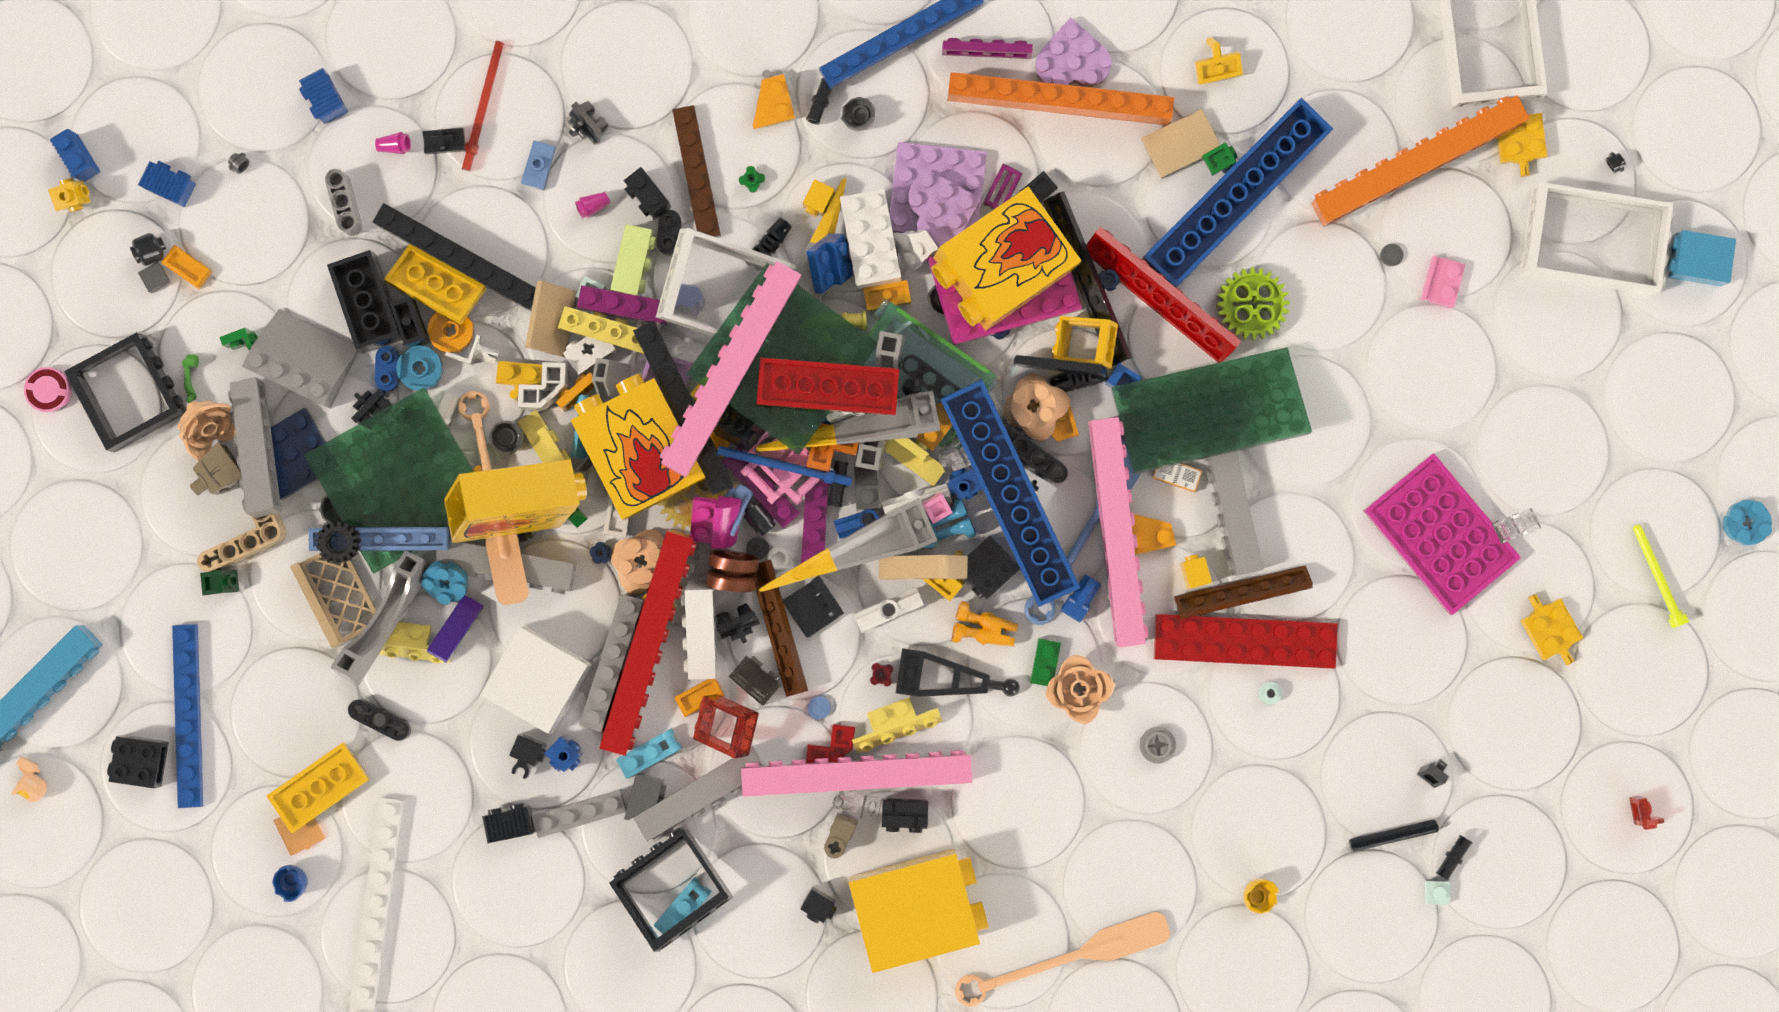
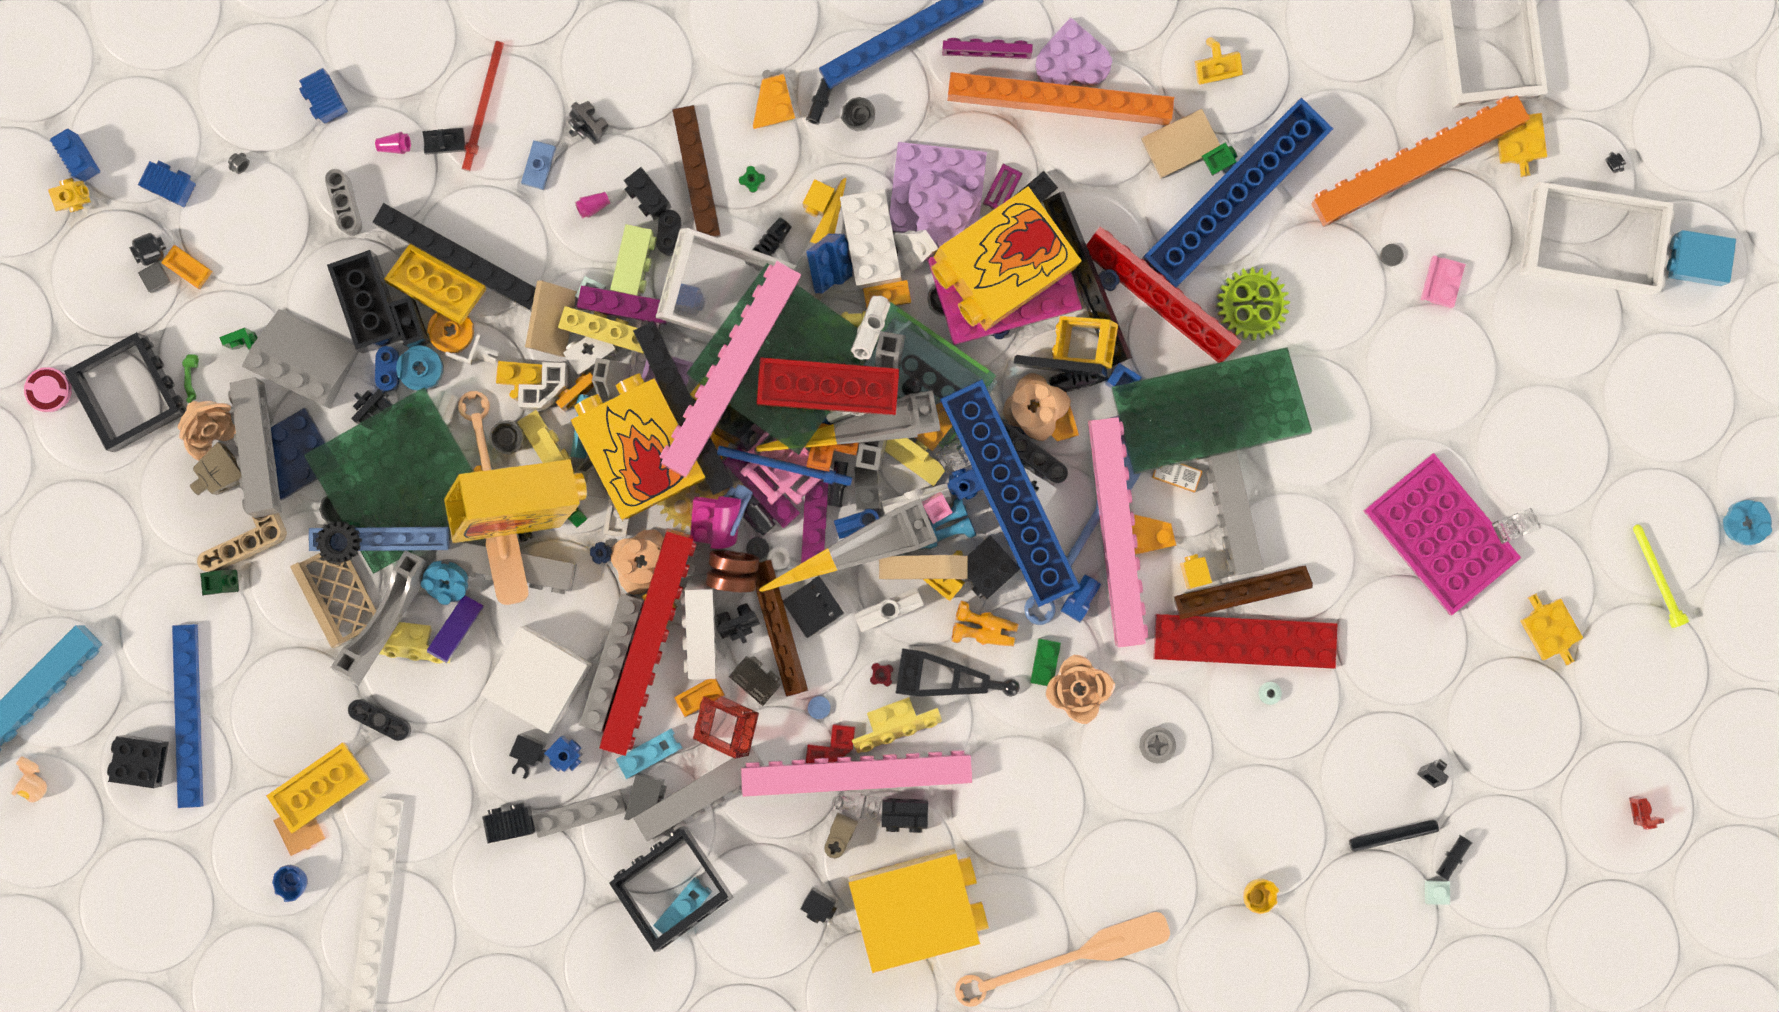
(870, 327): none -> white piece

